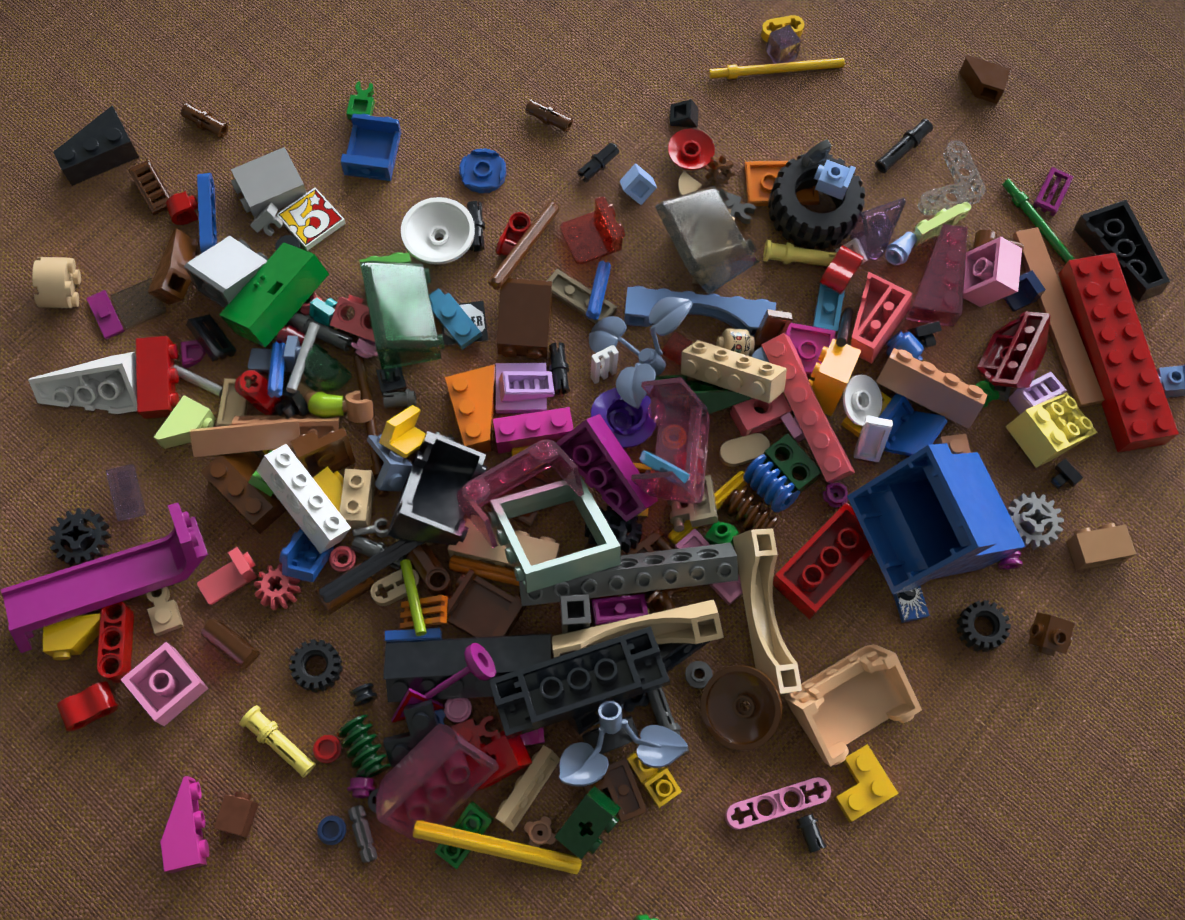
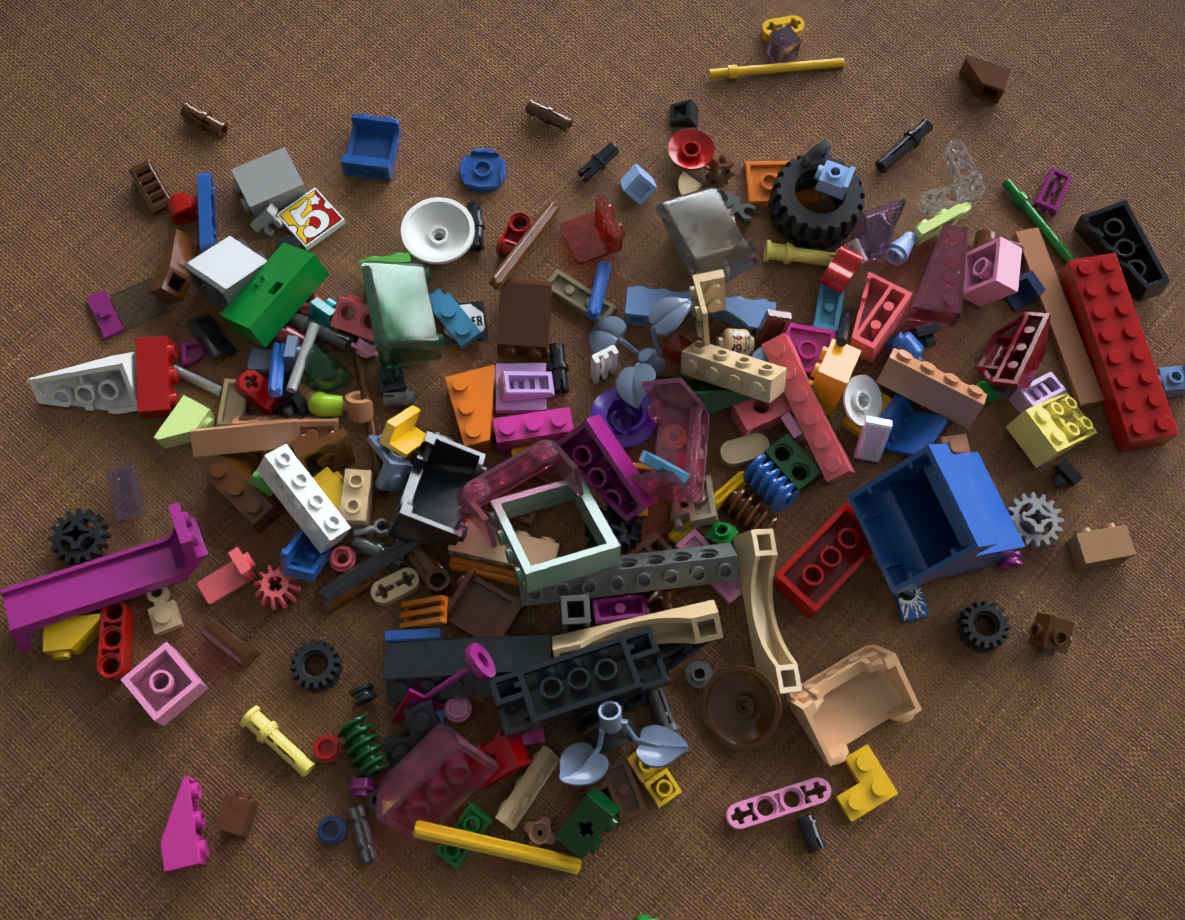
(56, 282): tan brick -> none
(87, 706): red axle -> none
(96, 148): black wedge -> none
(362, 102): green plate -> none
(413, 598): lime bar -> none
(474, 733): red plate -> none
(708, 296): none -> tan bracket
(840, 490): magenta plate -> none

